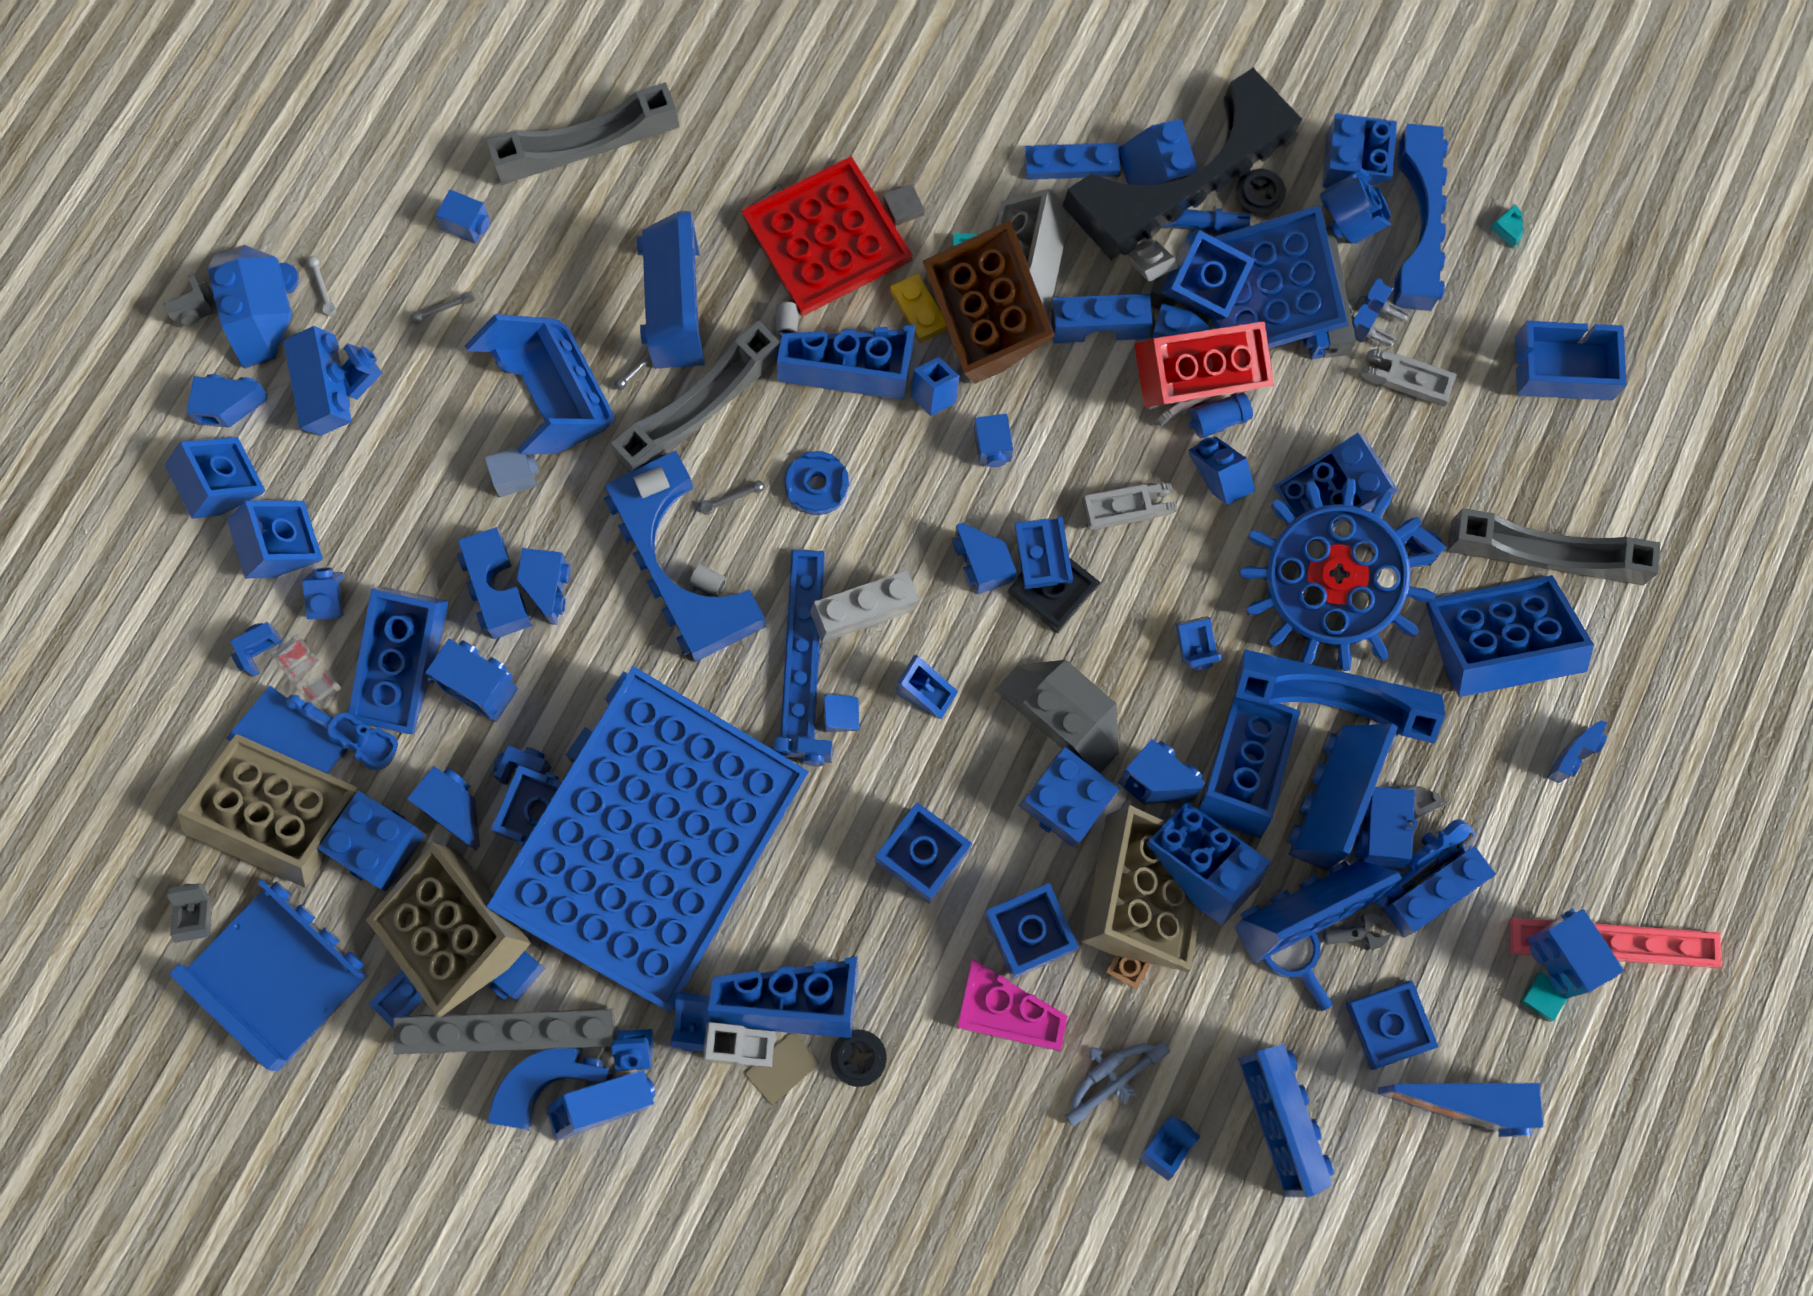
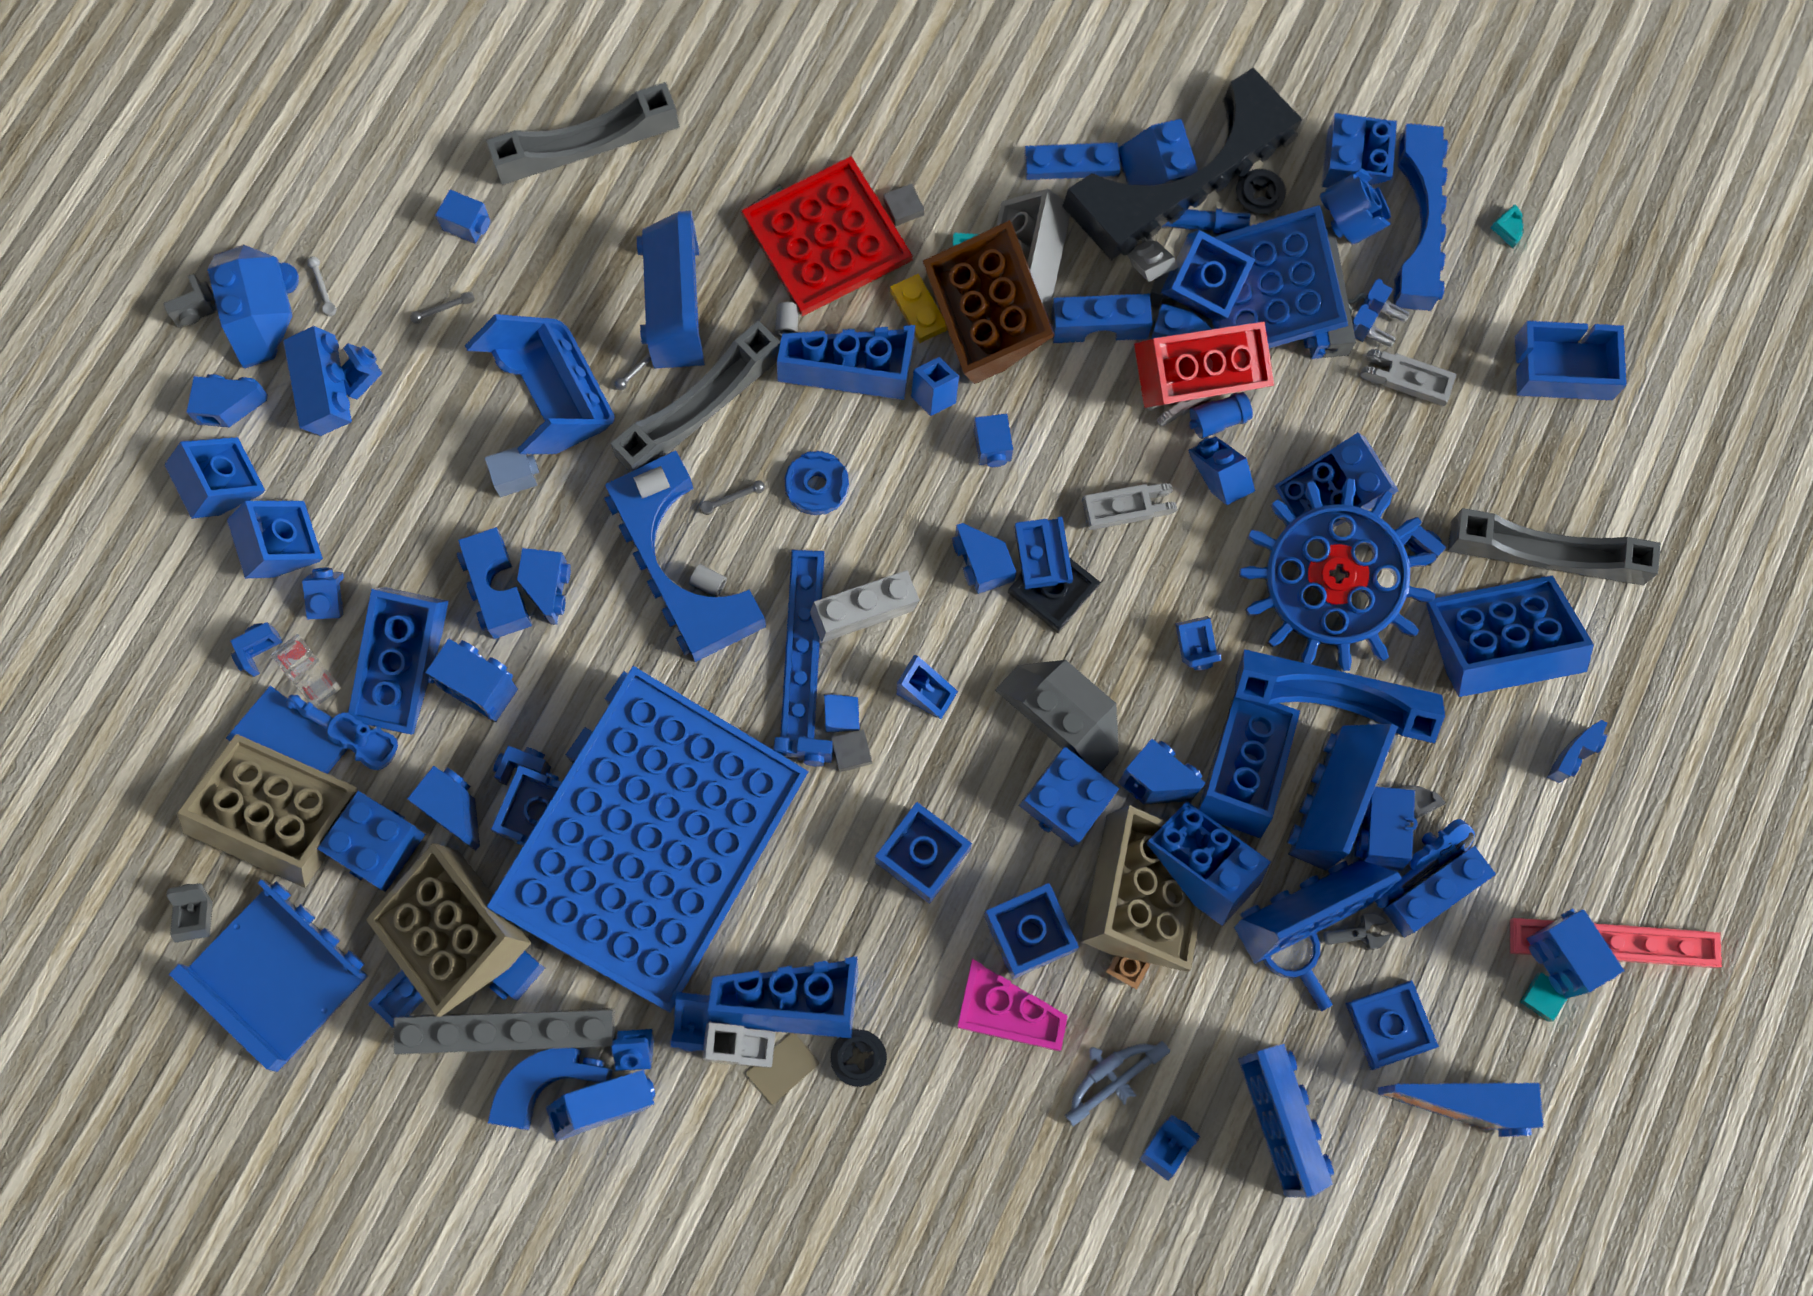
(851, 750): none -> flat silver tile

